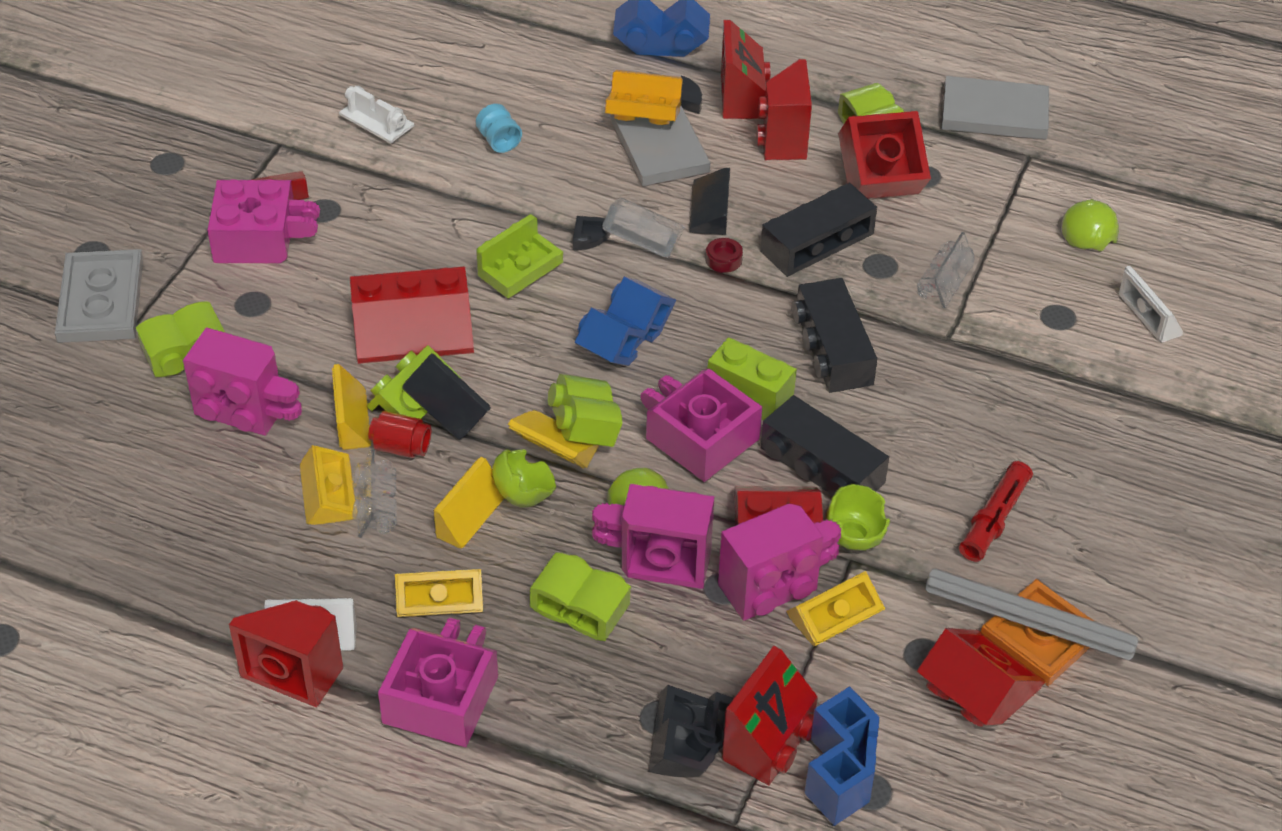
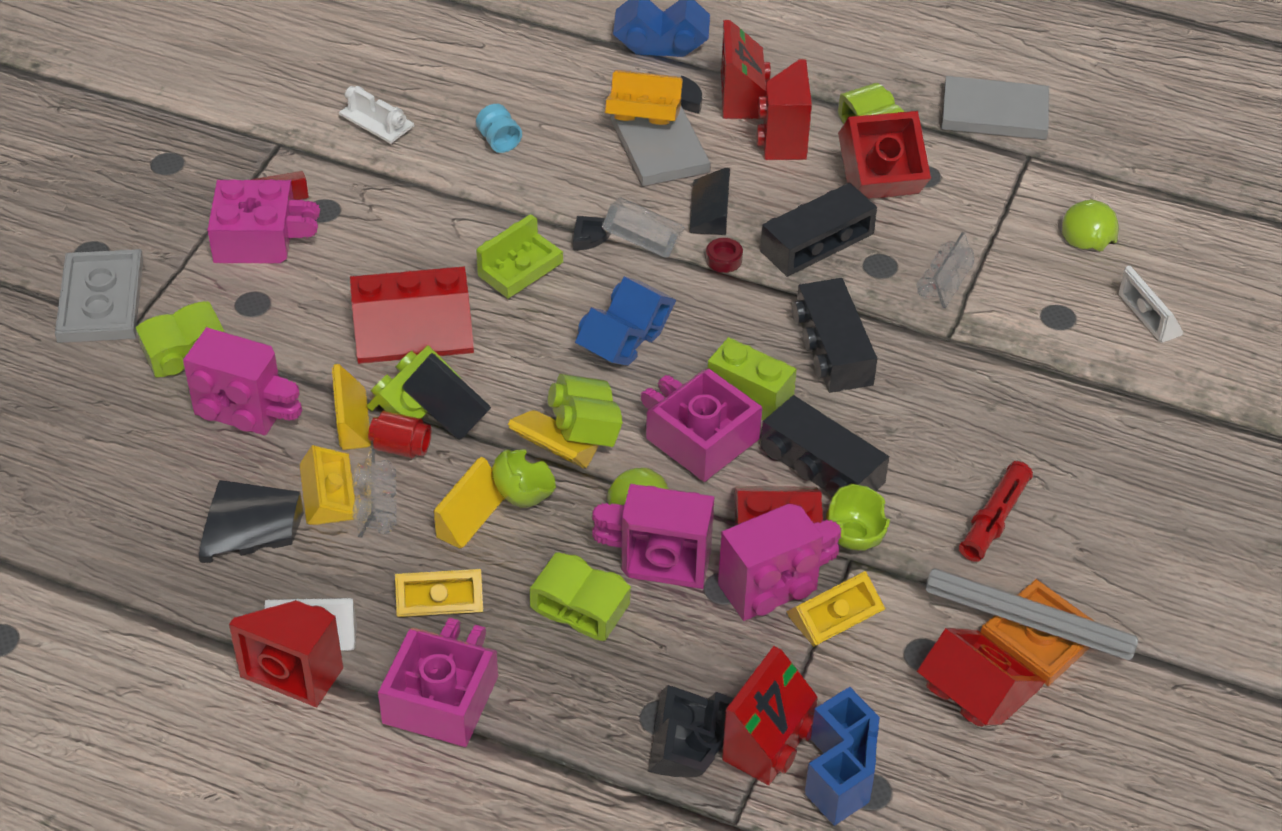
(250, 519): none -> black slope

